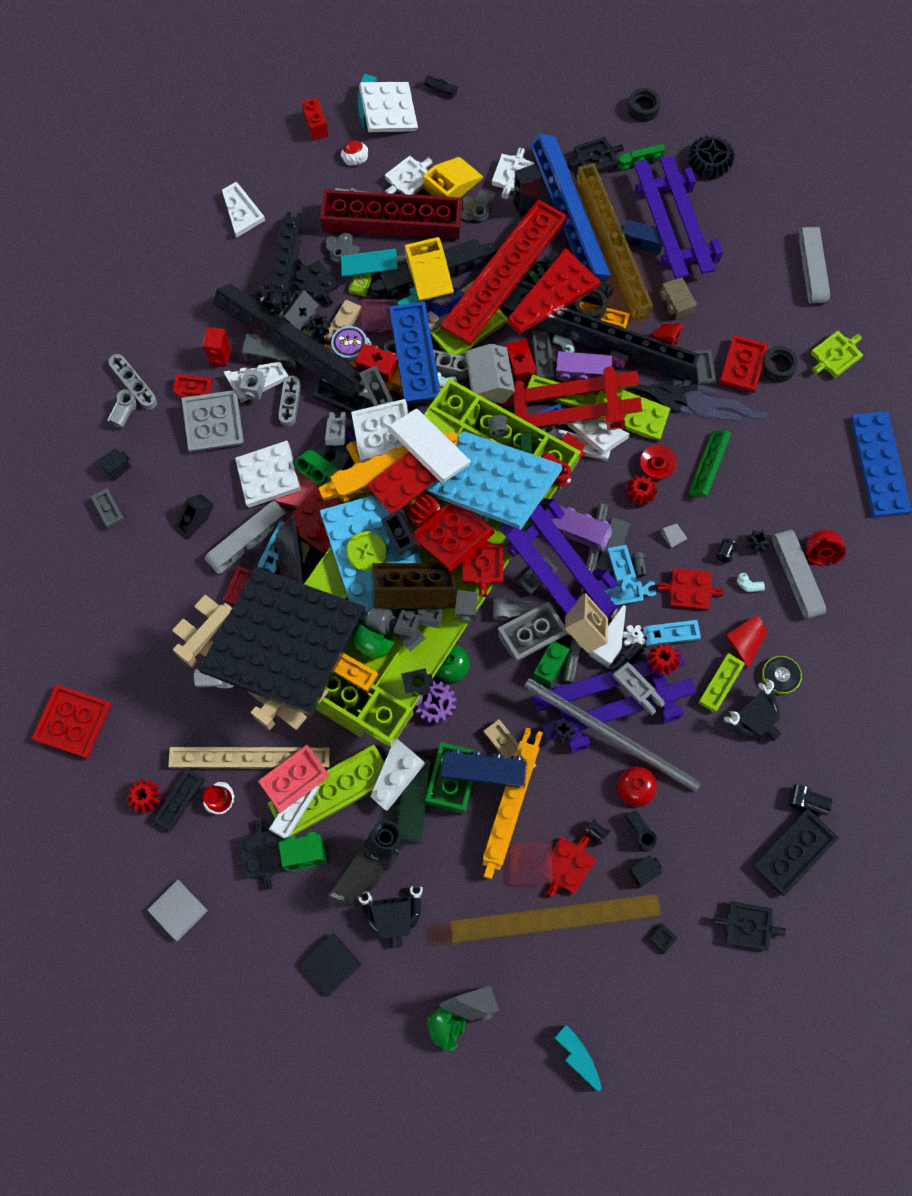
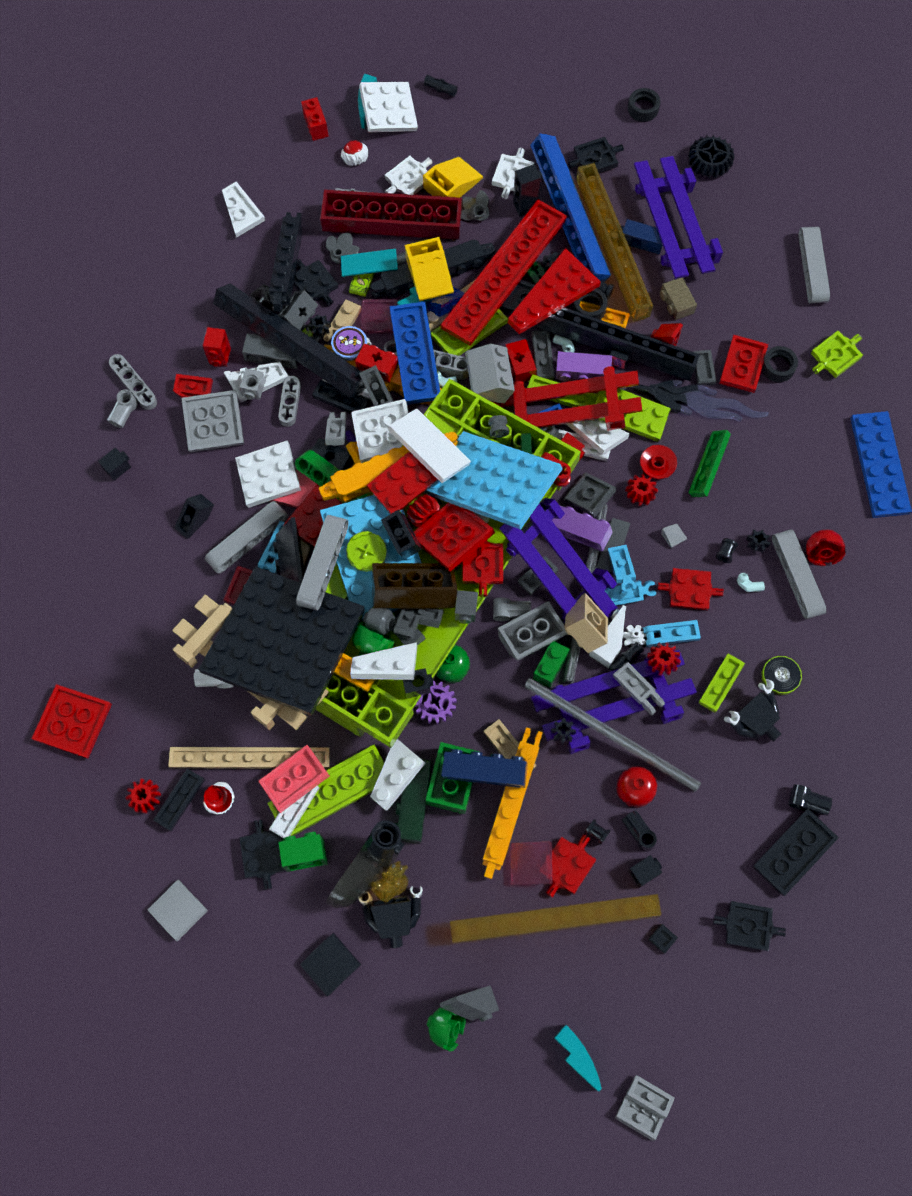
(107, 508): dark grey plate -> none
(322, 562): none -> light grey beam
(391, 664): none -> white wing
(392, 882): none -> clear yellow animal
(589, 494): none -> dark grey tile
(639, 564): dark grey pin -> none
(644, 1108): none -> light grey slope
(651, 154): green hinge -> none
(747, 639): red slope -> none

